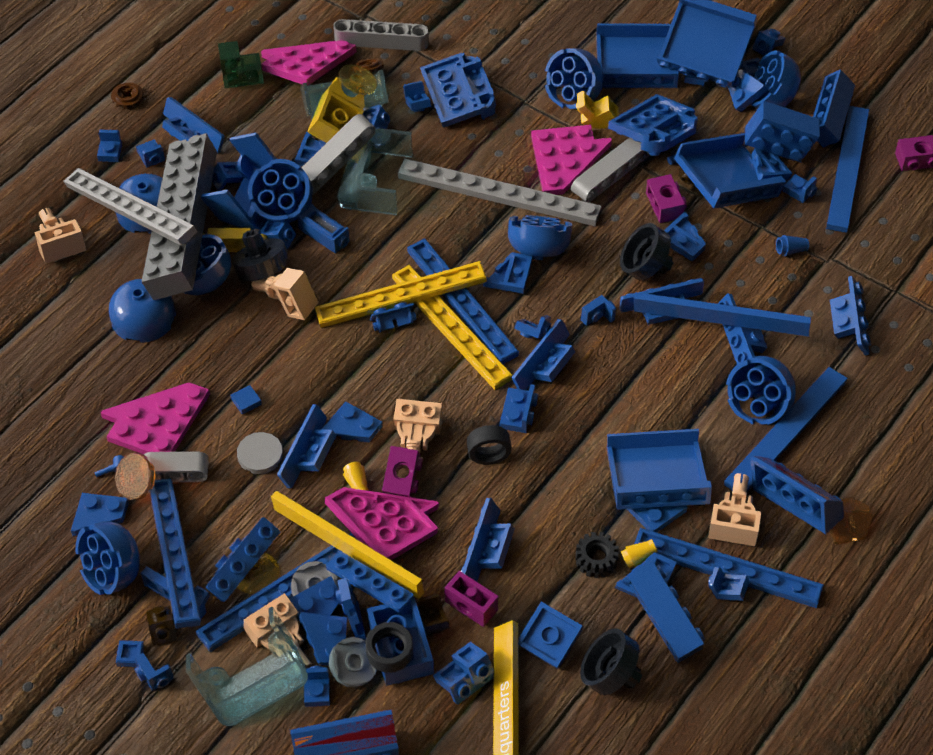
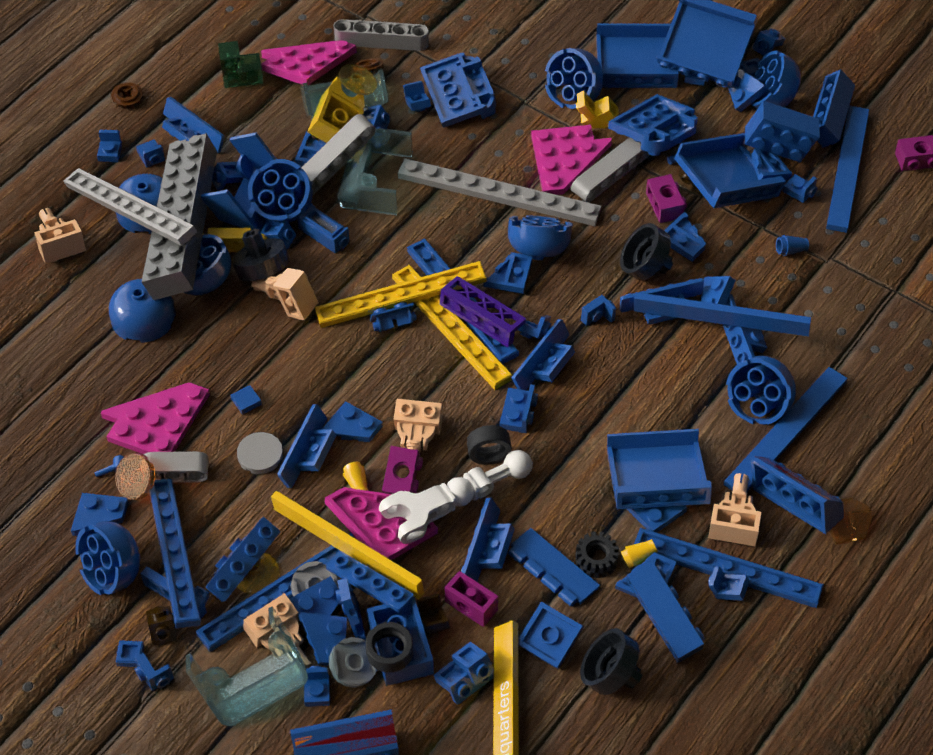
(441, 499): none -> white piece
(476, 312): none -> dark purple fence
(557, 569): none -> blue windscreen
(717, 289): none -> blue wing
(849, 315): blue bracket -> none

